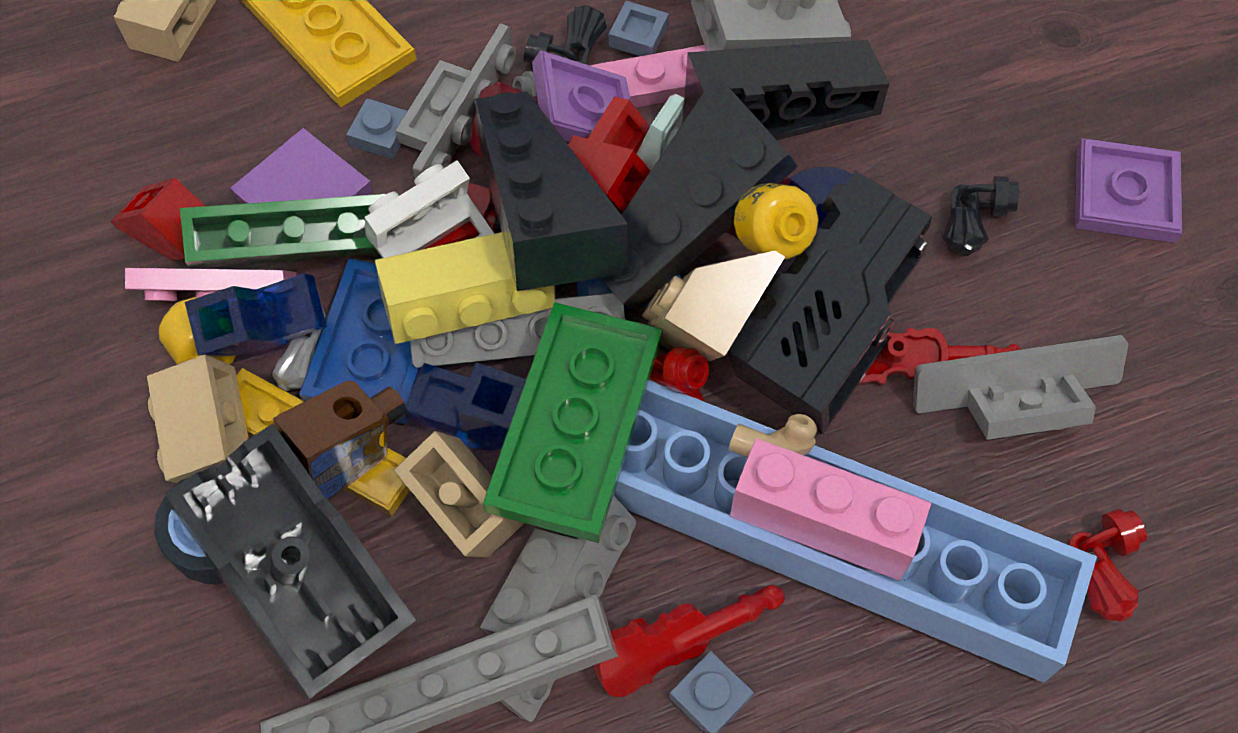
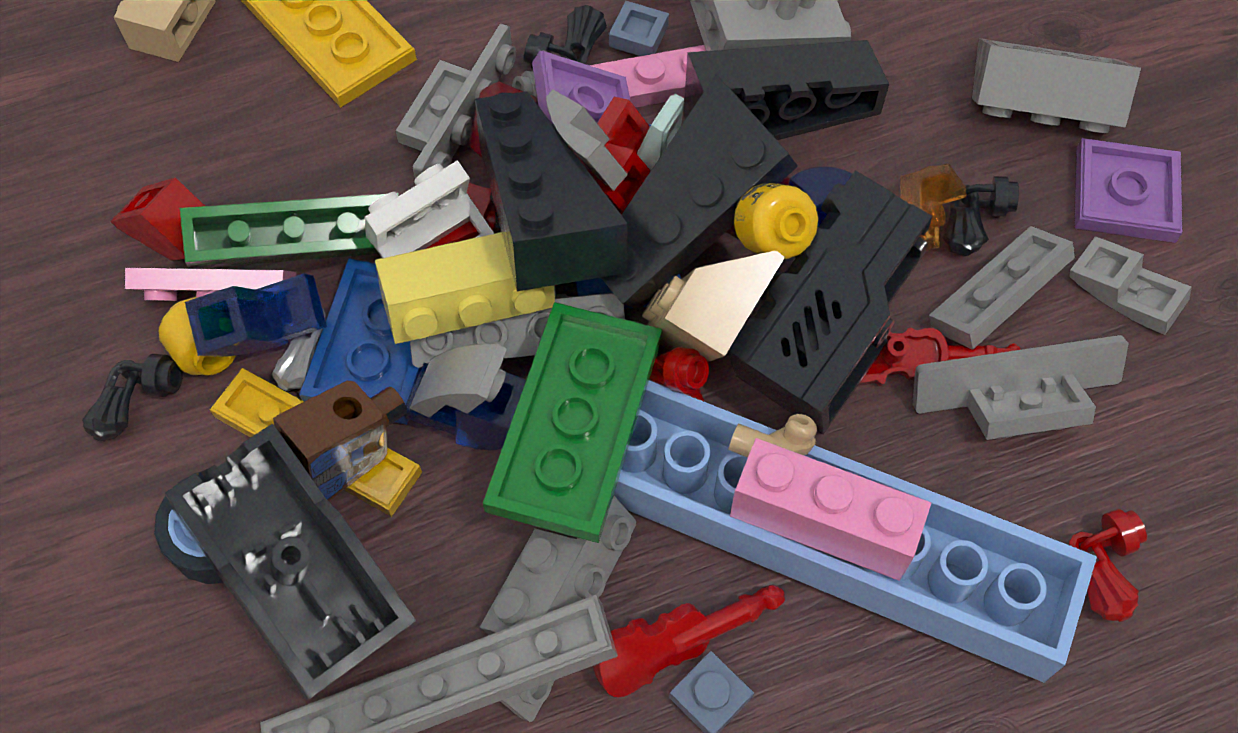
(111, 411): none -> black piece
(196, 416): tan brick -> none
(301, 171): medium lavender tile -> none
(376, 129): sand blue plate -> none
(452, 490): tan brick -> none
(461, 379): none -> light grey slope
(585, 138): none -> light grey slope
(930, 190): none -> clear orange bracket
(1002, 287): none -> light grey plate
(1053, 85): none -> light grey slope
(1119, 281): none -> light grey slope

